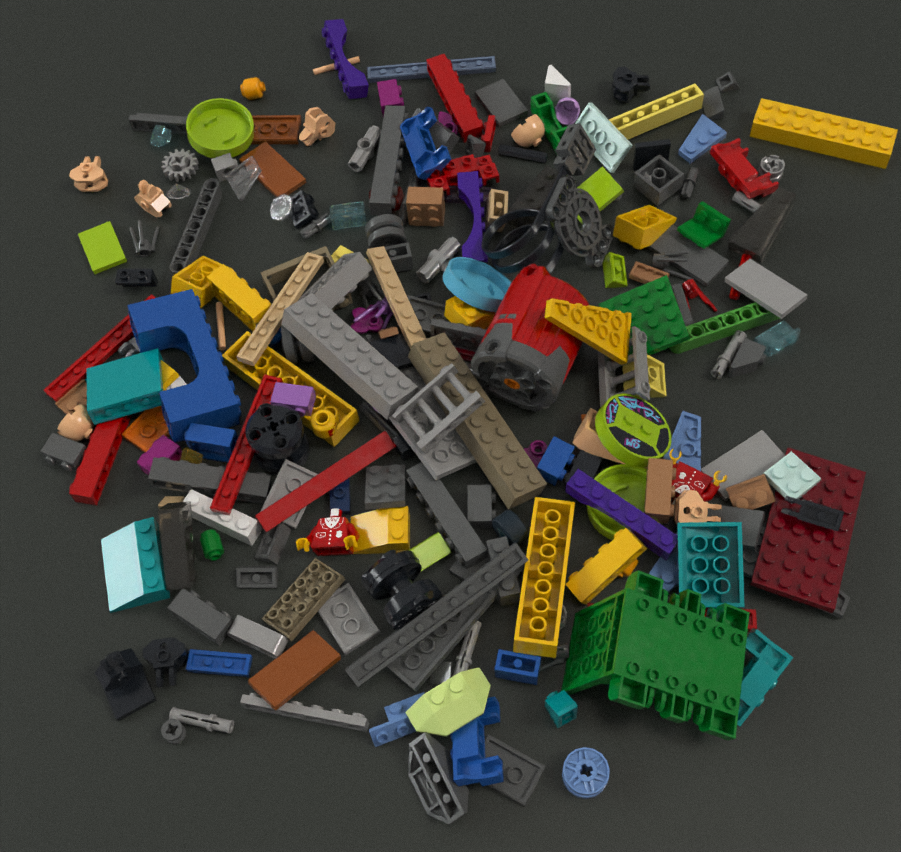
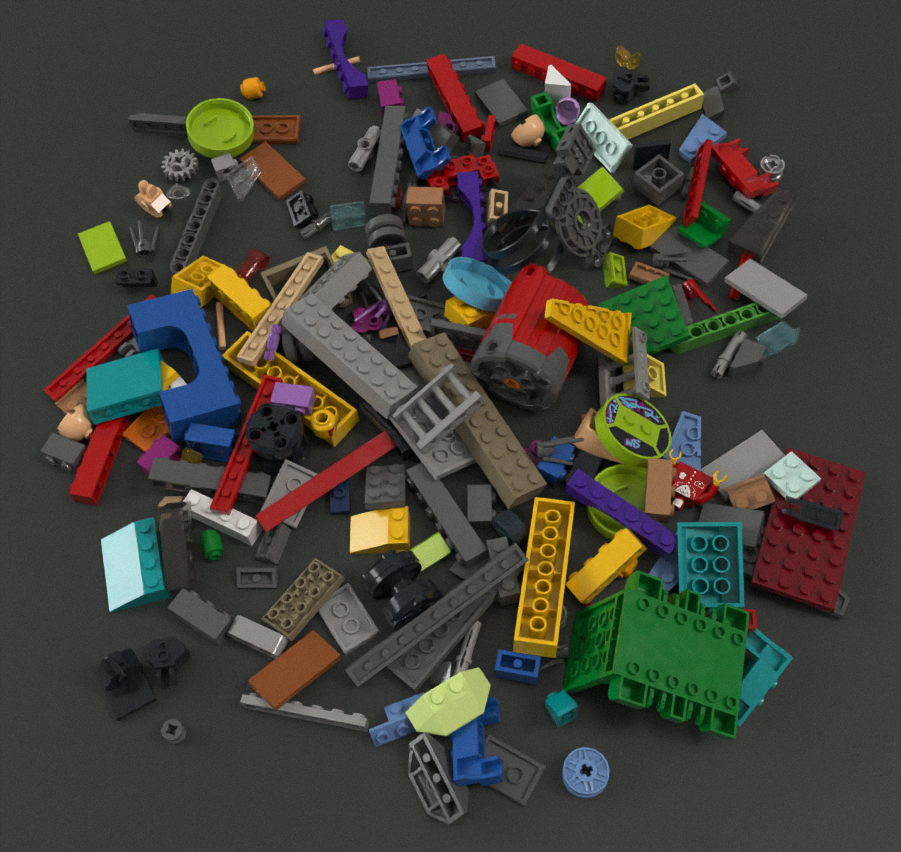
(89, 174): light nougat hinge -> none
(160, 136): clear light blue piece -> none
(219, 663): blue plate -> none
(224, 724): light grey pin -> none
(254, 261): none -> clear red piece
(272, 342): none -> medium lavender axle
(281, 201): clear gear -> none
(315, 127): light nougat hinge -> none
(331, 536): red torso -> none
(536, 63): none -> red brick
(546, 448): none -> dark grey plant
(625, 59): none -> clear yellow bracket
(695, 507): light nougat hinge -> none
(697, 183): none -> red tile
(823, 133): yellow brick -> none

